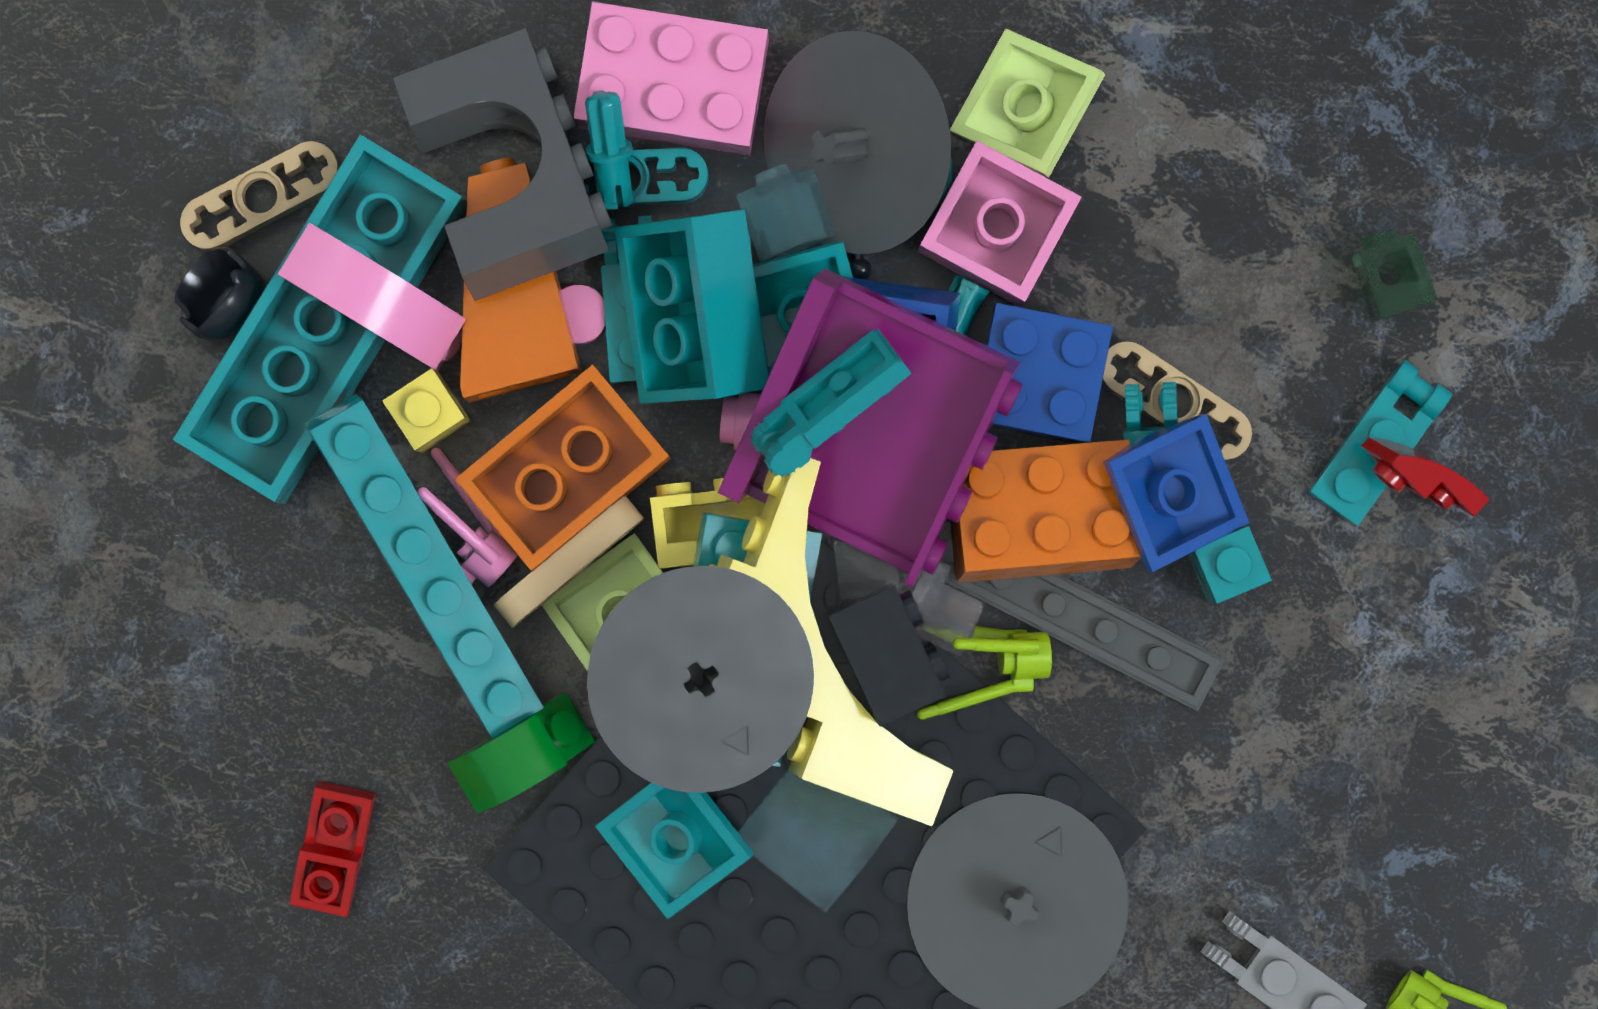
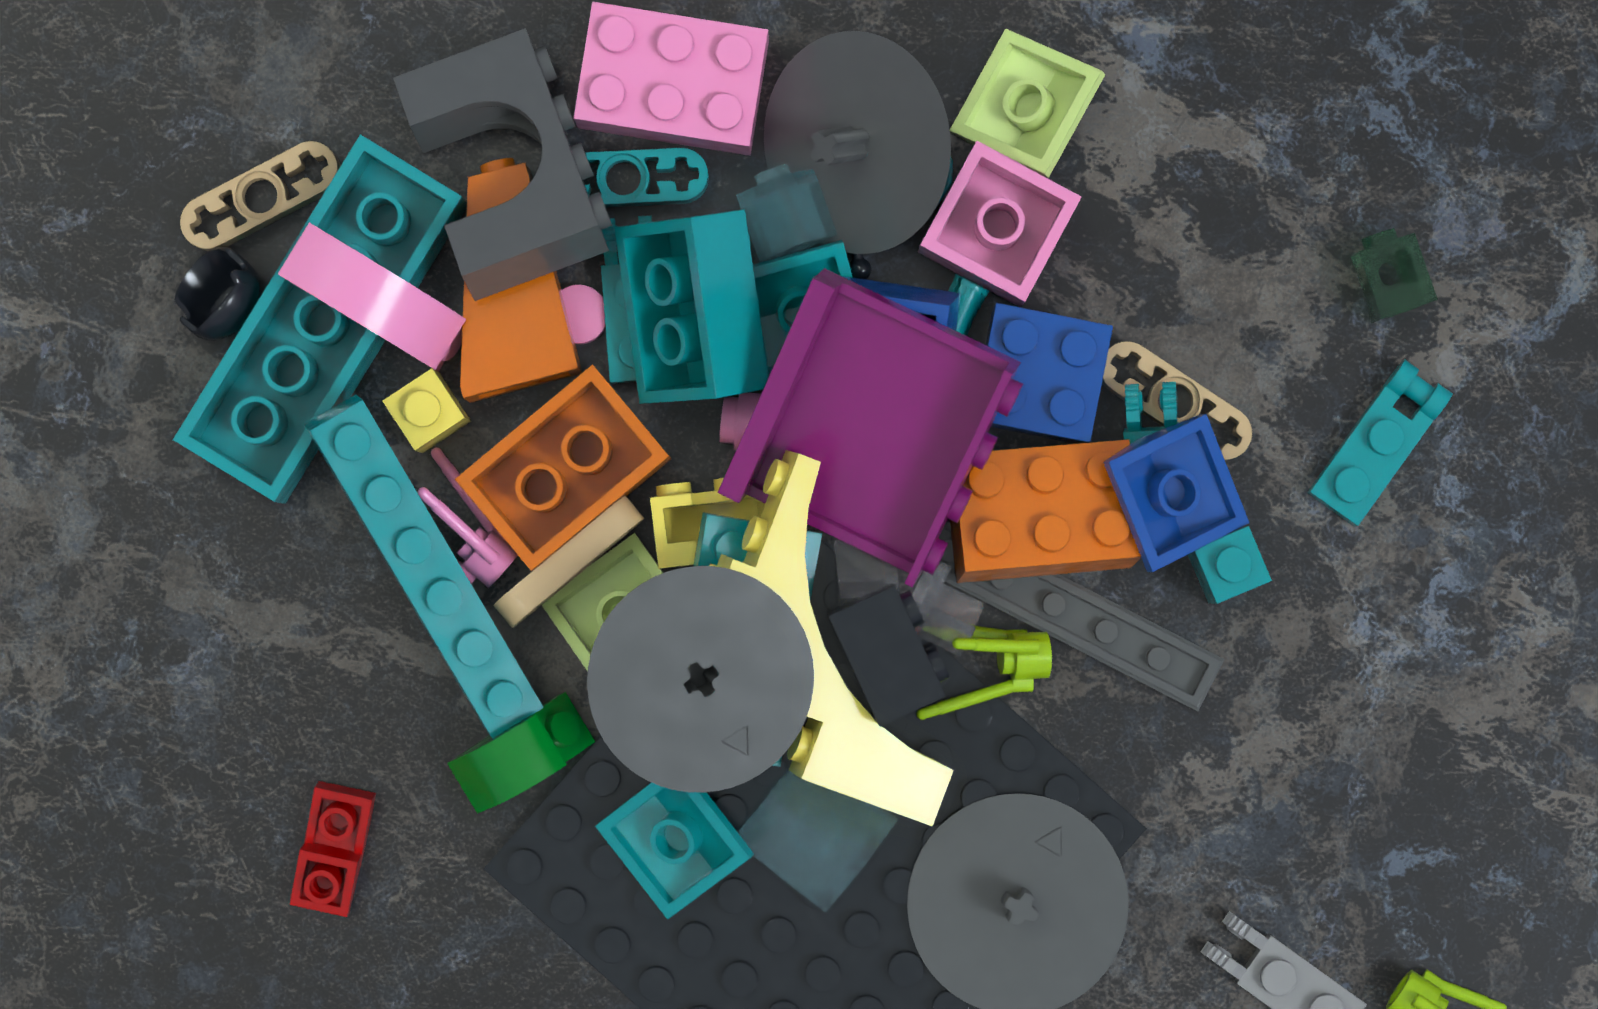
(609, 148): teal axle -> none
(828, 402): teal hinge -> none
(1408, 468): red slope -> none

